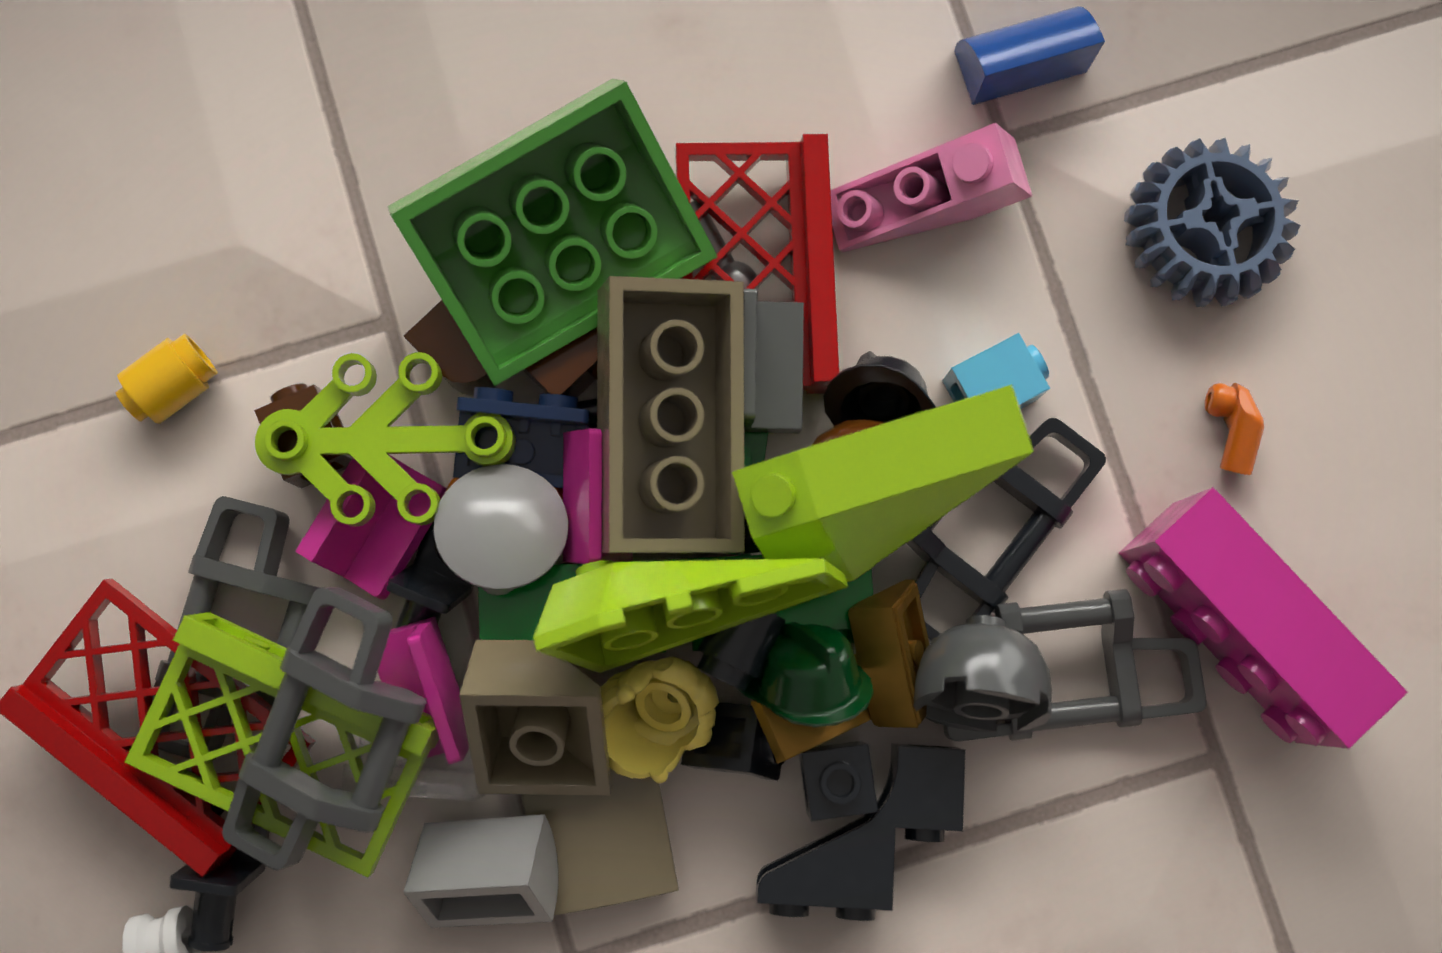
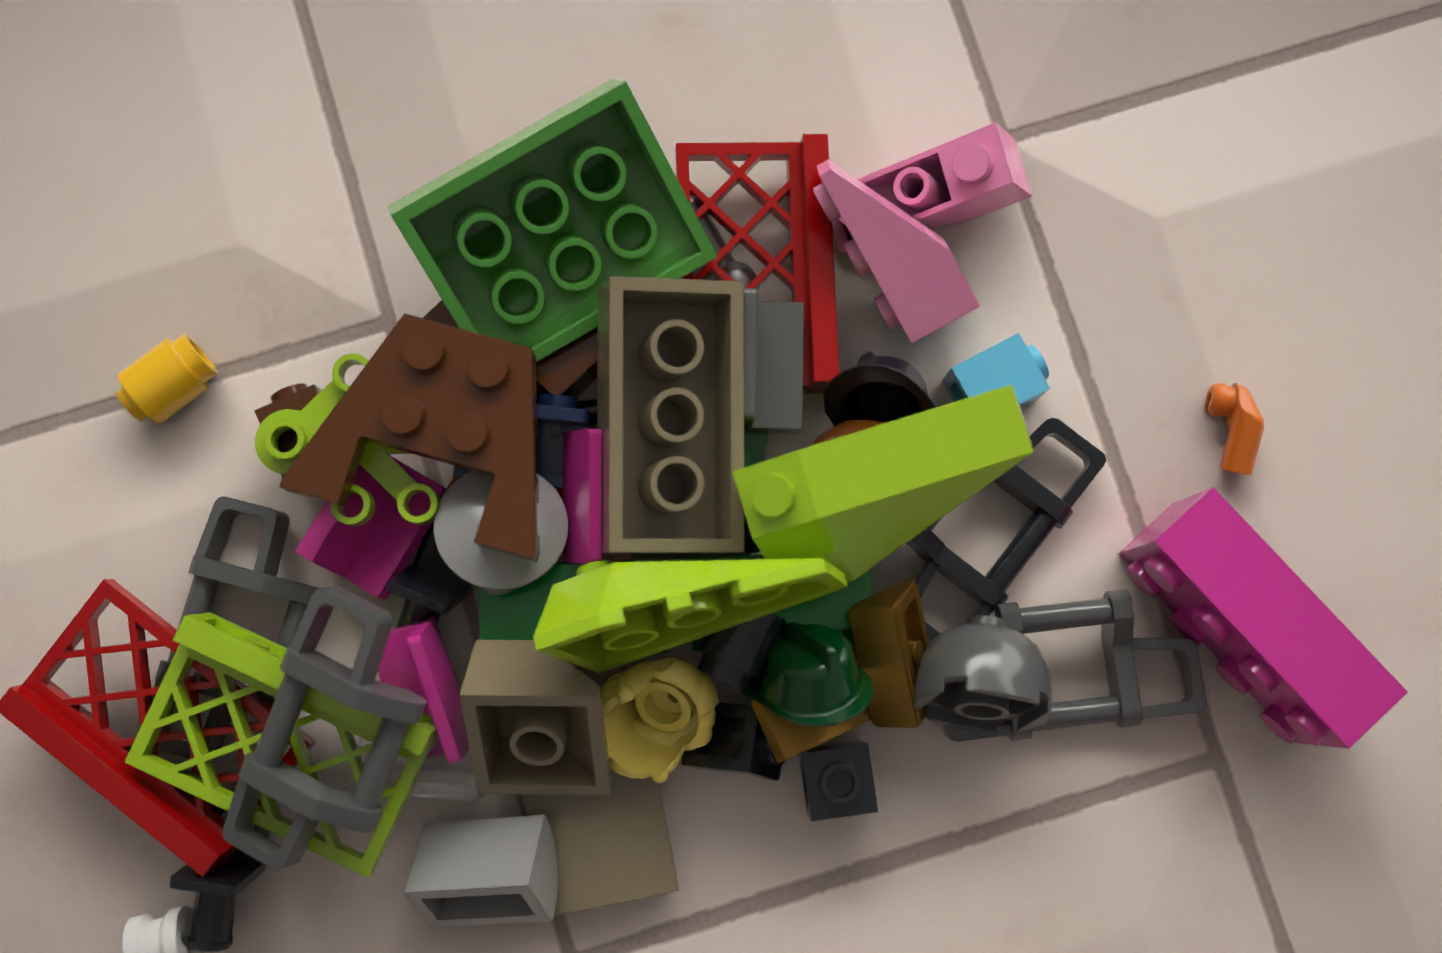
(445, 400): none -> reddish brown wing
(856, 862): black arch -> none
(909, 261): none -> bright pink slope
(1029, 54): blue brick -> none
(1208, 179): sand blue gear -> none

